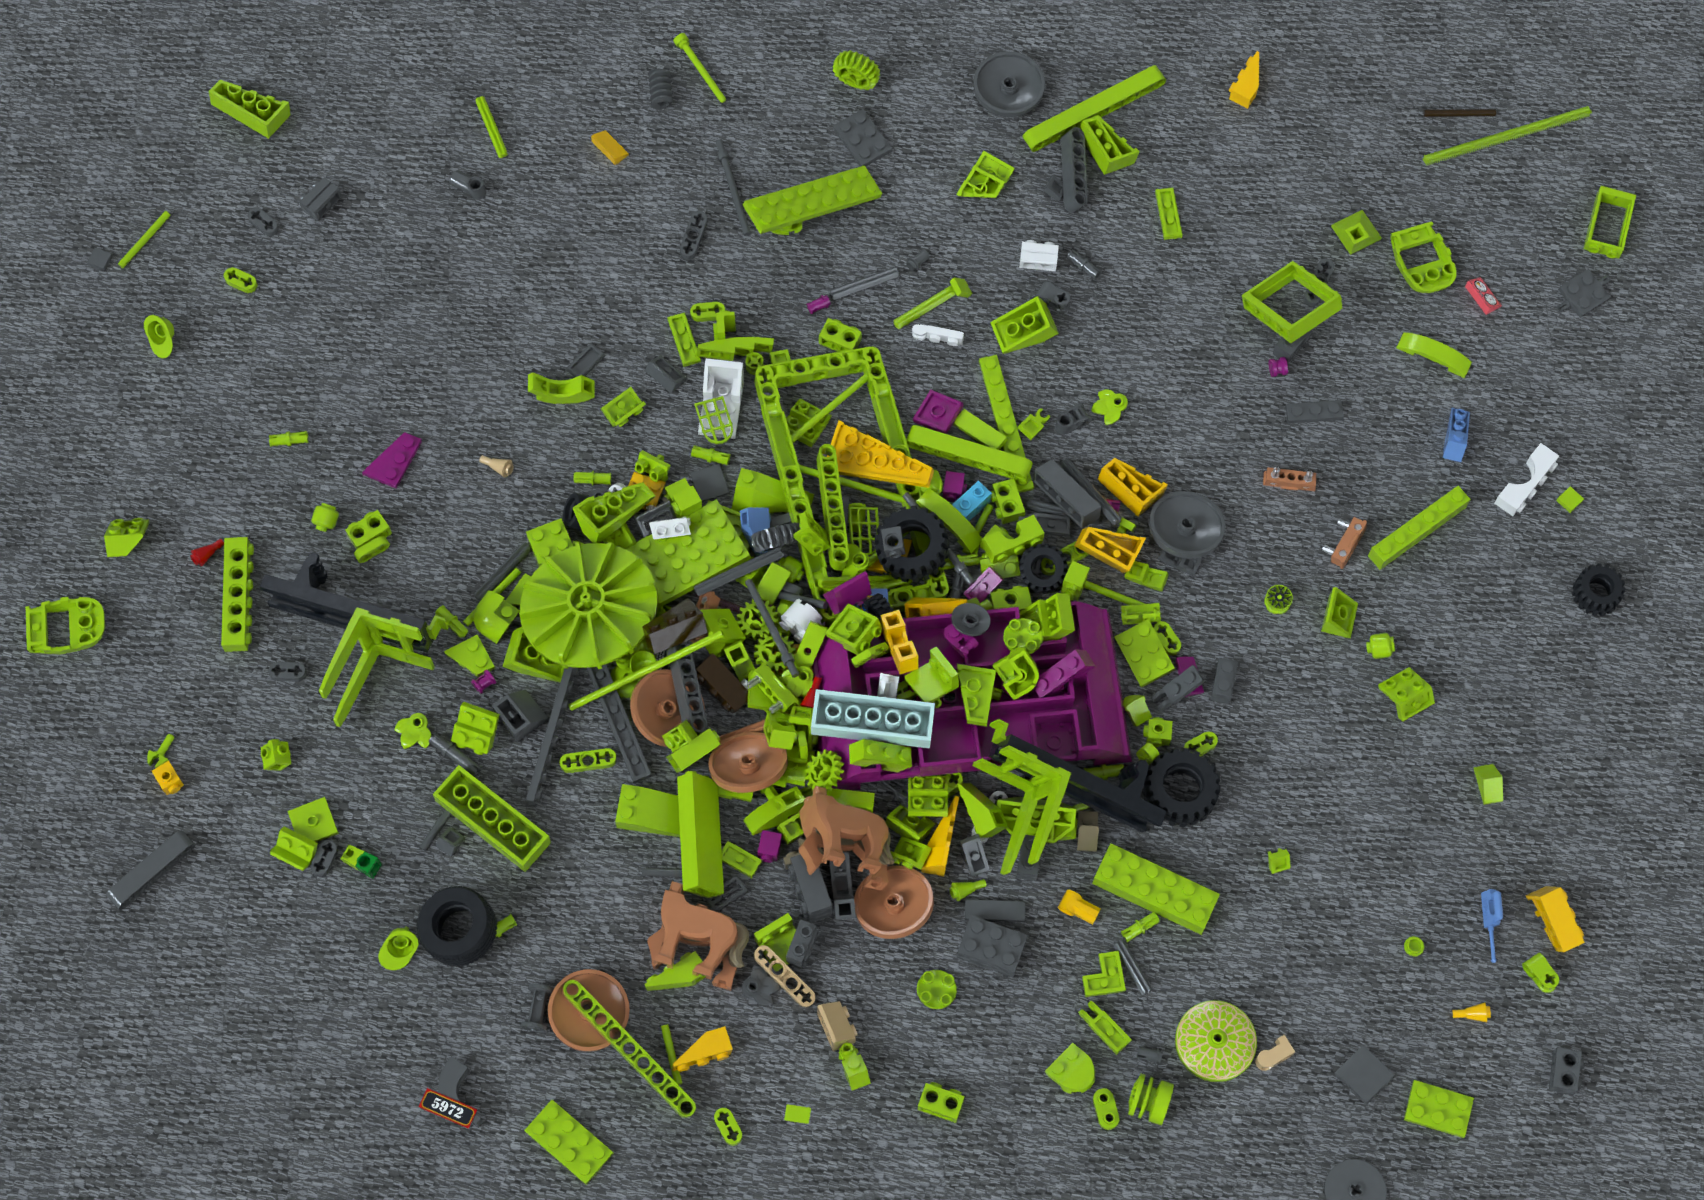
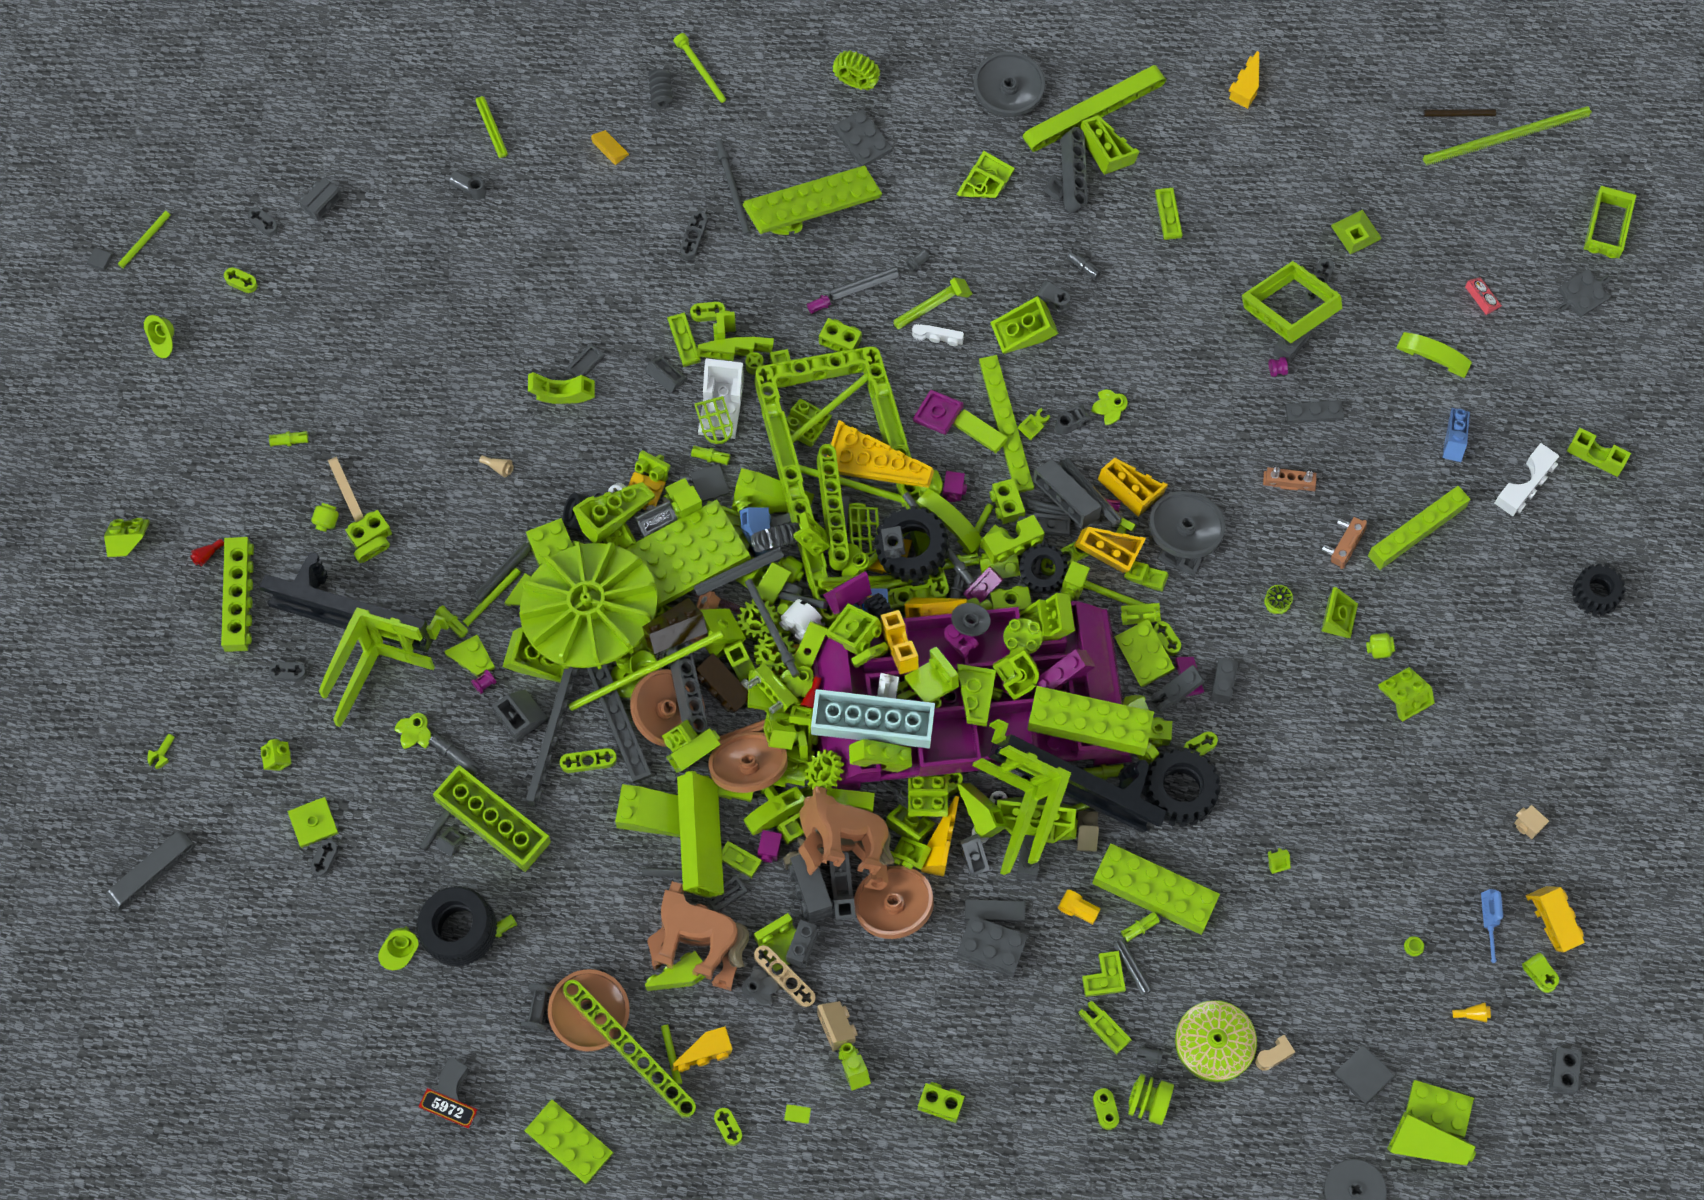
(85, 625): lime slope -> none
(167, 778): yellow brick -> none
(249, 107): lime wedge -> none
(294, 849): lime bracket -> none
(345, 489): none -> tan beam
(361, 861): leg -> none
(394, 461): magenta wing -> none
(475, 728): lime plate -> none
(494, 616): lime brick -> none
(592, 478): lime axle -> none
(622, 407): lime bracket -> none
(670, 528): white hinge -> none
(742, 503): none -> lime bush
(936, 989): lime dish -> none
(962, 889): lime cone -> none
(969, 453): lime beam -> none
(973, 500): medium azure brick -> none
(1039, 255): white brick -> none
(1072, 1070): lime slope -> none
(1090, 721): none -> lime brick
(1423, 1140): none -> lime slope
(1429, 276): lime slope -> none
(1489, 783): lime slope -> none
(1530, 821): none -> tan brick
(1570, 499): lime tile -> none
(1608, 459): none -> lime arch

